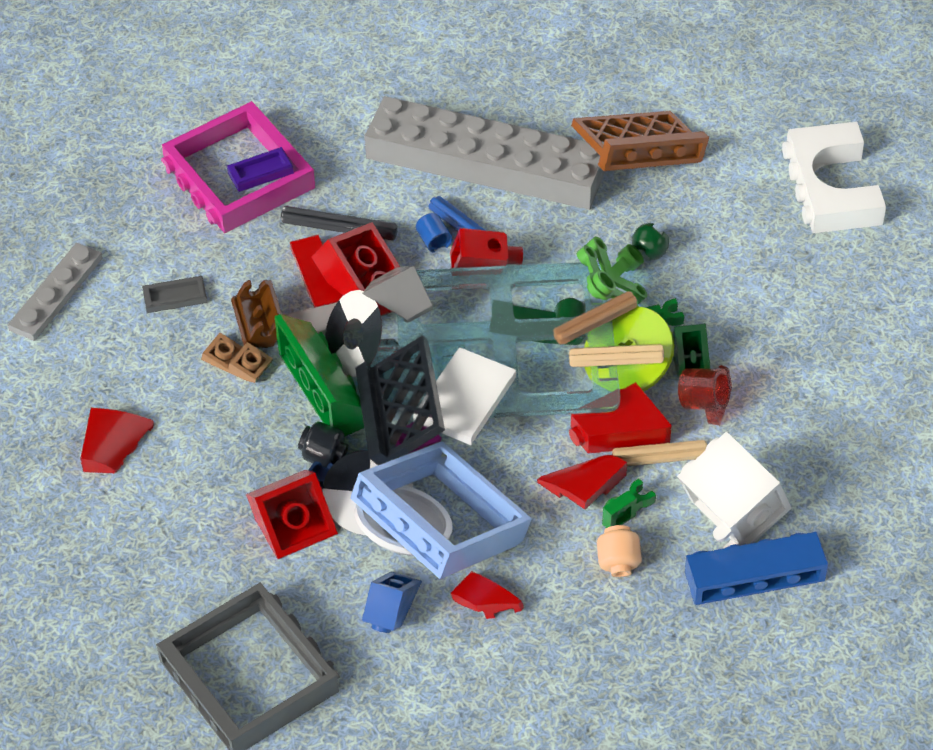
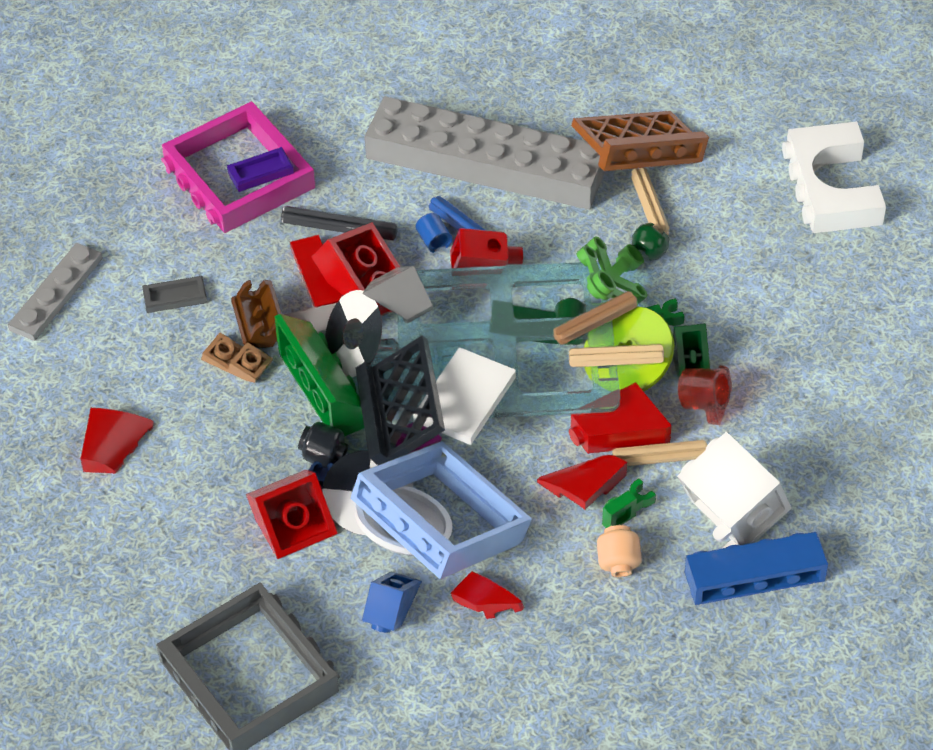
(649, 200): none -> tan axle

